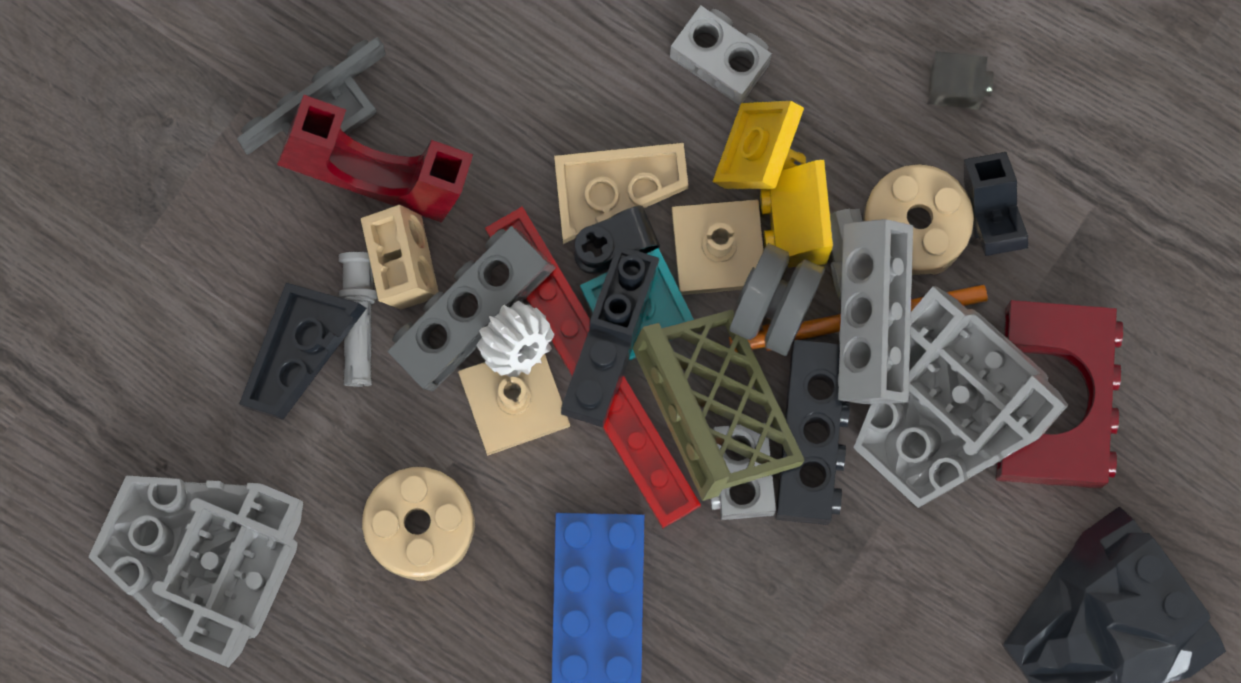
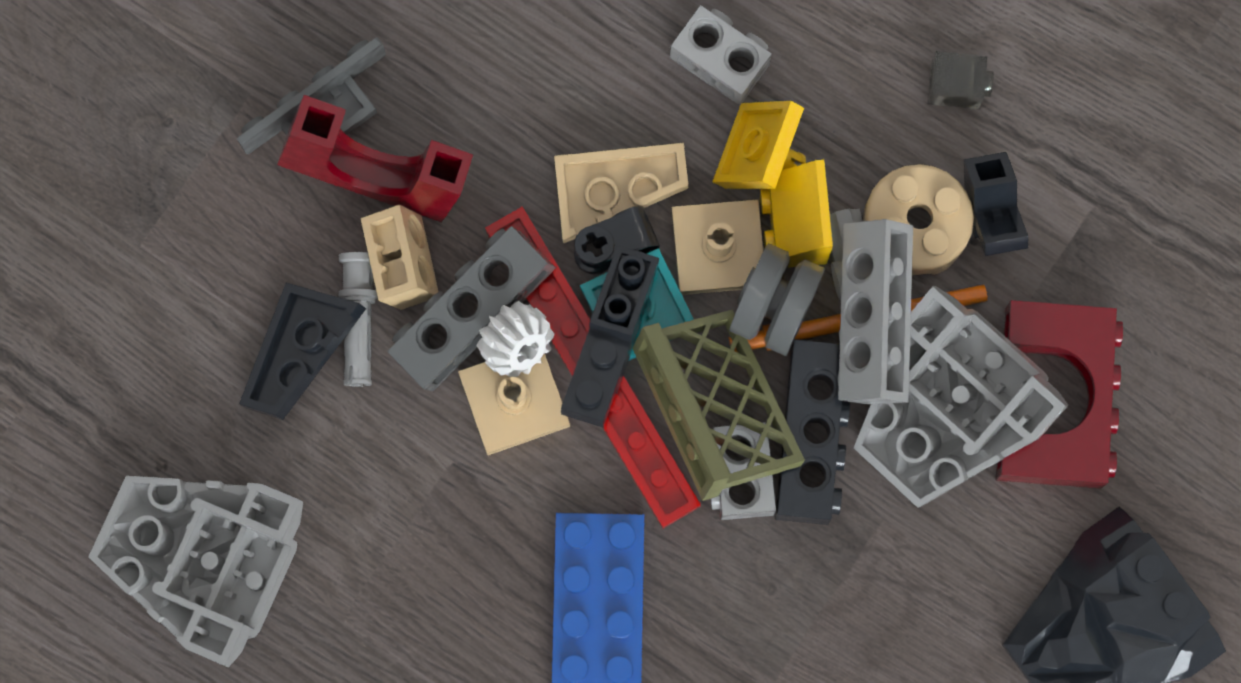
(429, 553): tan plate -> none

